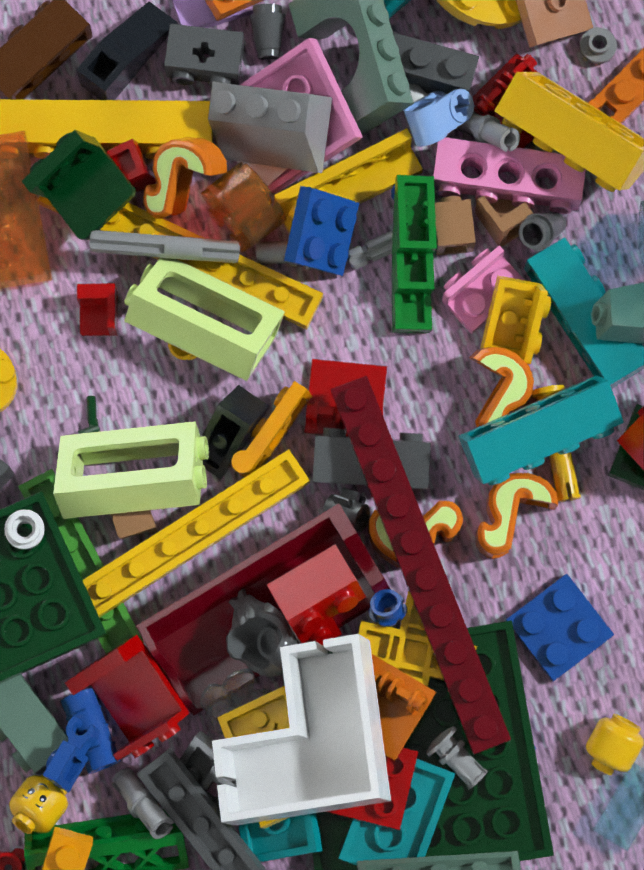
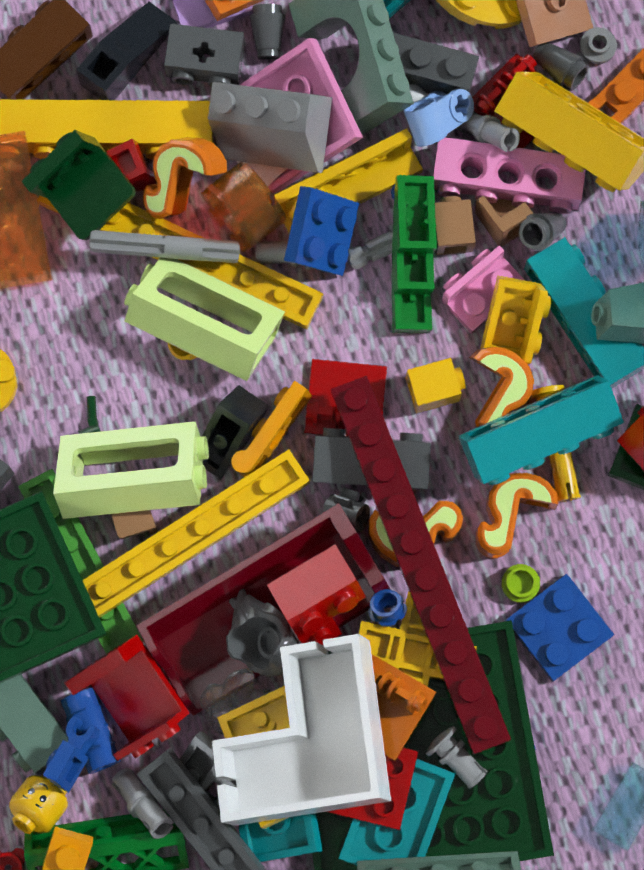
(24, 517): white plate -> none
(98, 309): red panel -> none
(435, 385): none -> yellow brick
(520, 583): none -> lime plate
(562, 65): none -> dark grey cone
(614, 744): yellow head -> none

